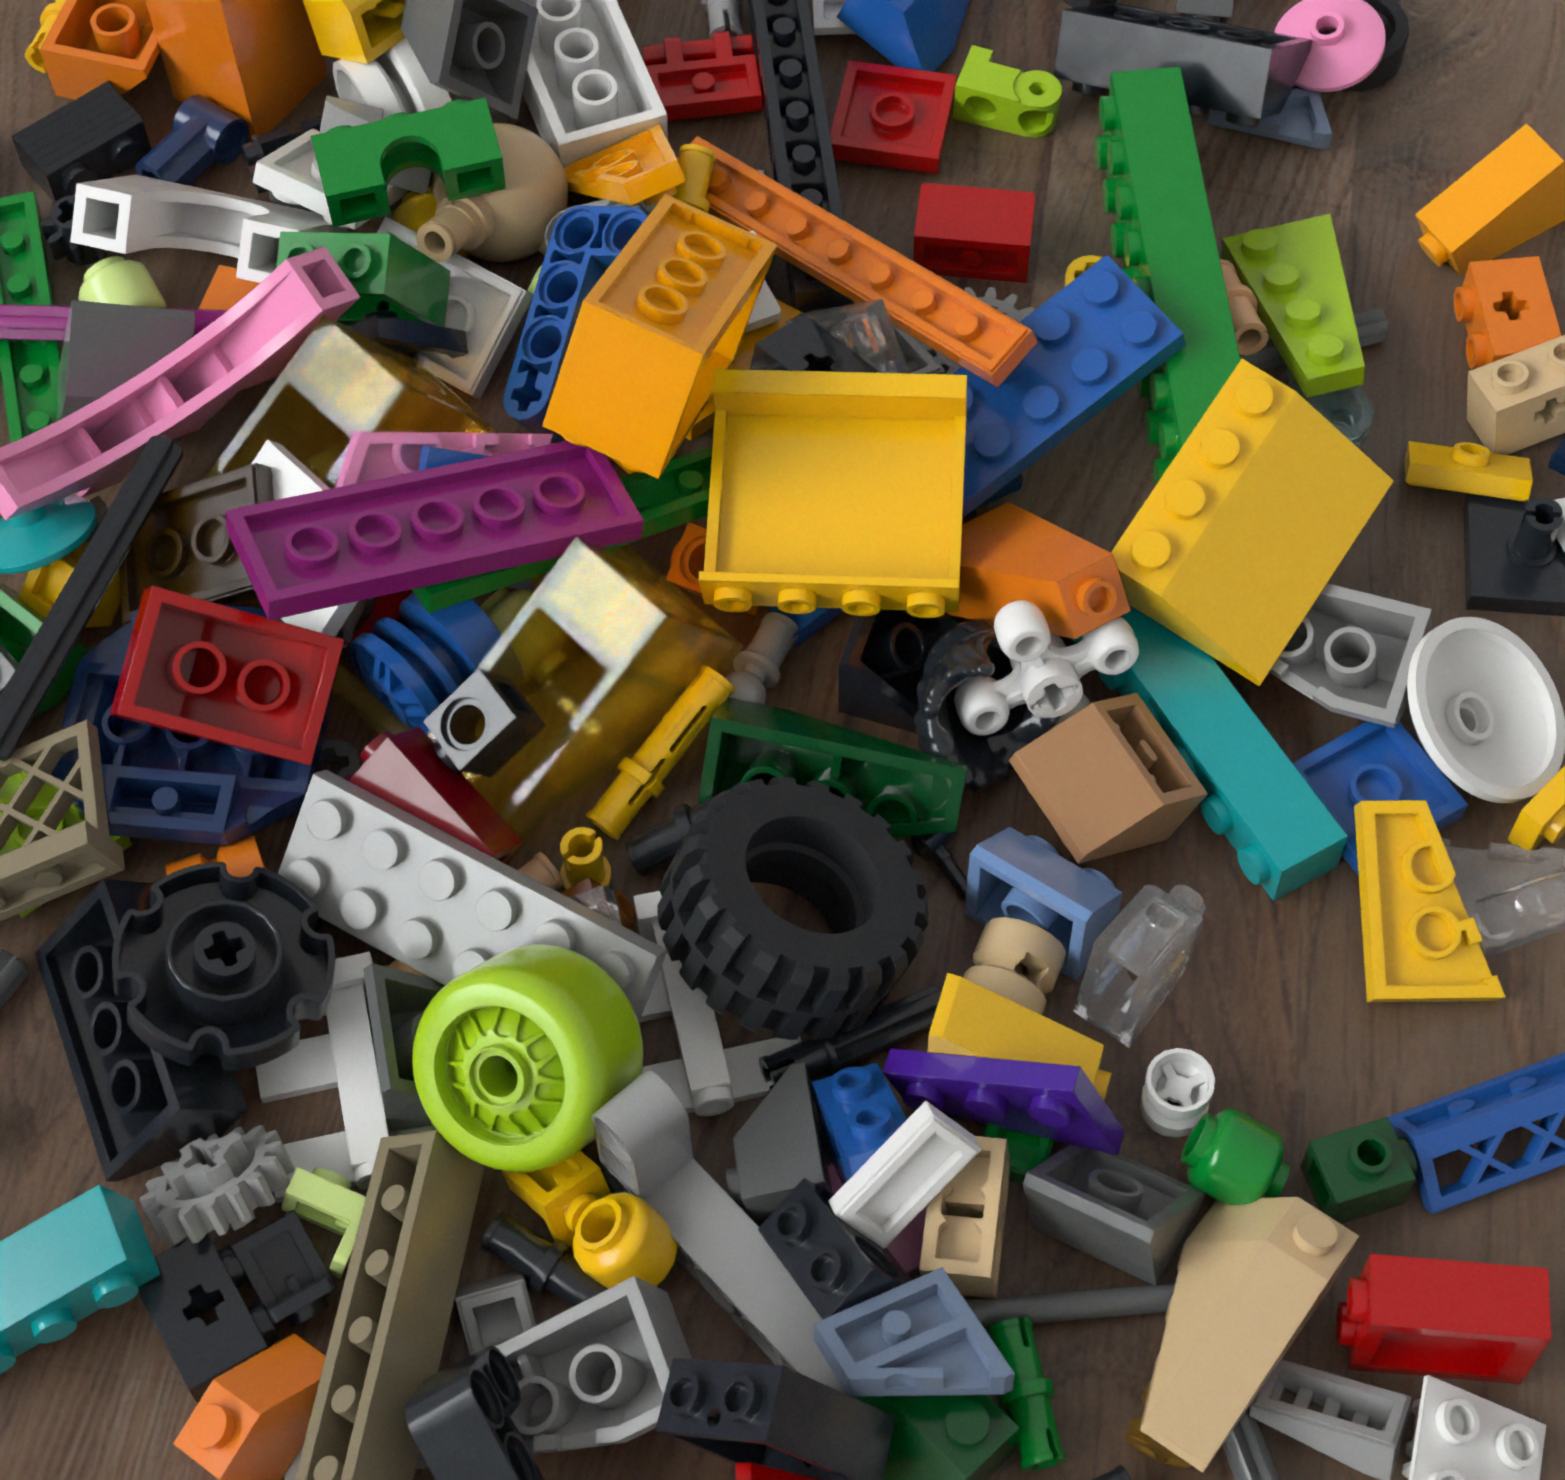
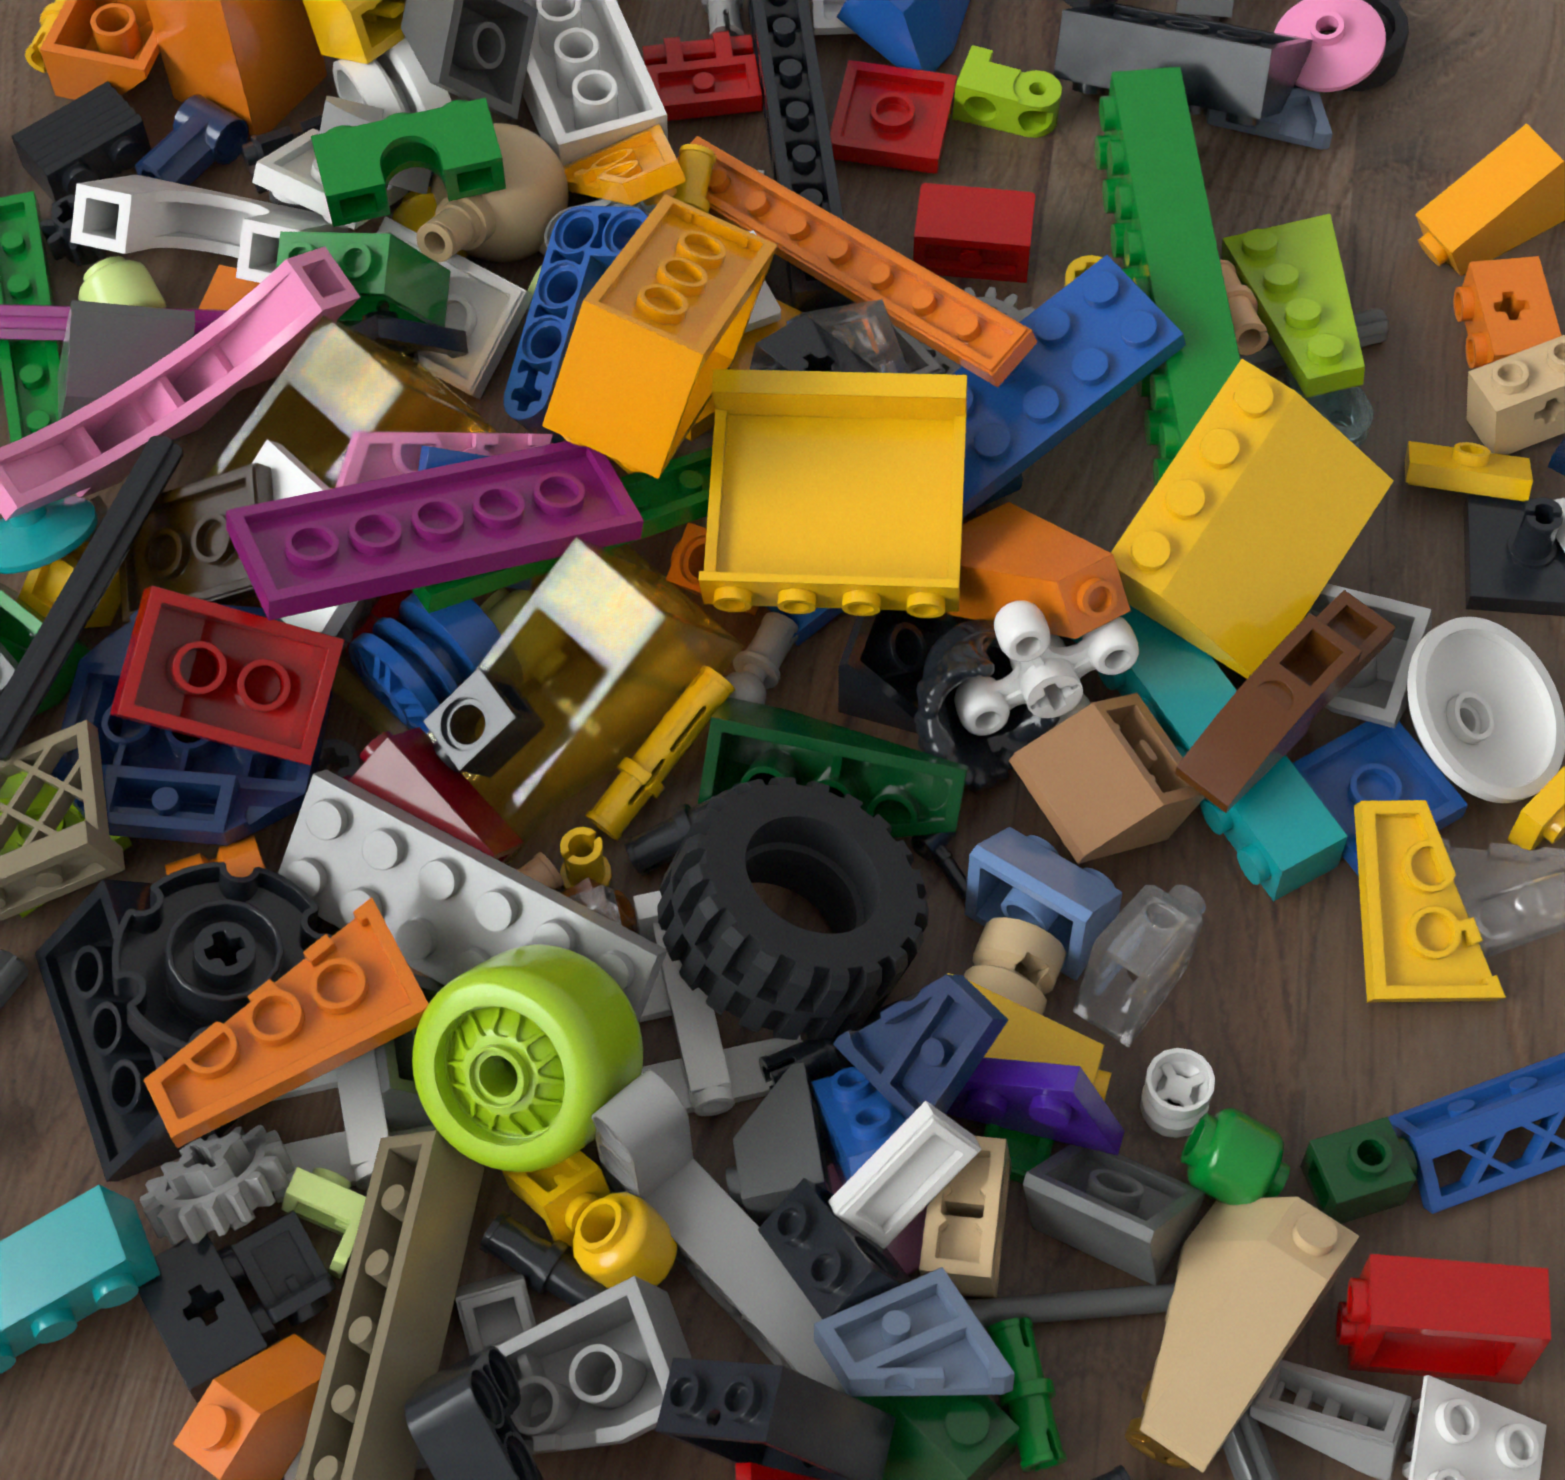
(318, 1016): none -> orange wing
(926, 1044): none -> dark blue wing
(1282, 699): none -> reddish brown slope

